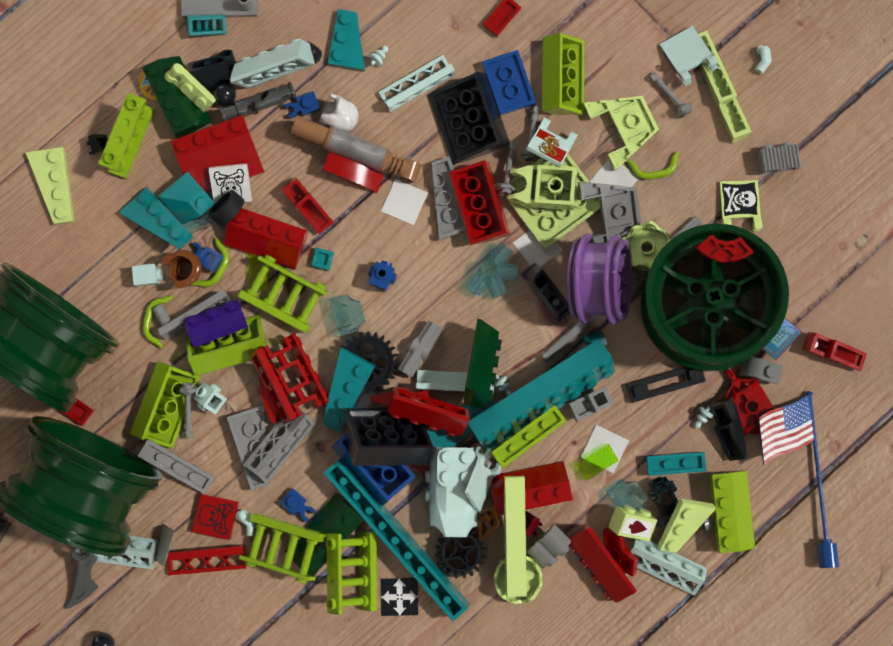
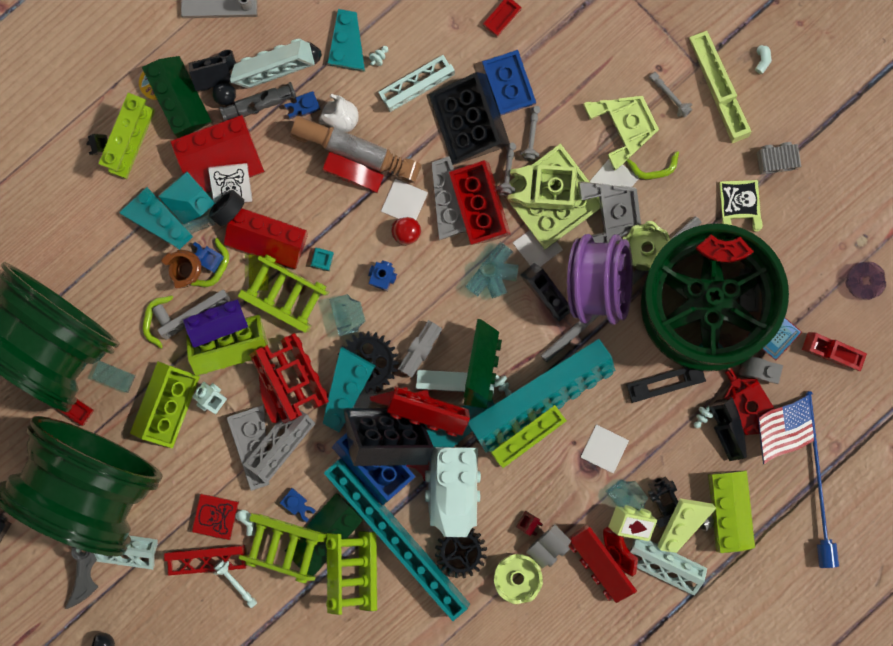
(53, 180): yellowish green wing -> none
(113, 376): none -> clear light blue tile
(146, 275): light aqua brick -> none
(164, 545): white sticker -> none
(175, 466): light grey piece -> none
(188, 390): light grey piece -> none
(190, 86): yellowish green plate -> none
(206, 31): teal slope -> none
(222, 568): none -> light aqua piece
(307, 205): red slope -> none
(399, 597): black sticker -> none
(406, 231): none -> red helmet
(481, 478): light aqua flag -> none
(487, 522): reddish brown piece -> none
(515, 536): yellowish green slope -> none
(543, 486): red slope -> none
(551, 145): light aqua flag -> none
(563, 75): lime slope -> none
(588, 339): teal tile -> none
(590, 404): light grey brick -> none
(597, 462): clear neon green tile -> none
(676, 463): teal plate -> none
(687, 52): light aqua flag -> none
(855, 283): none -> clear purple plate

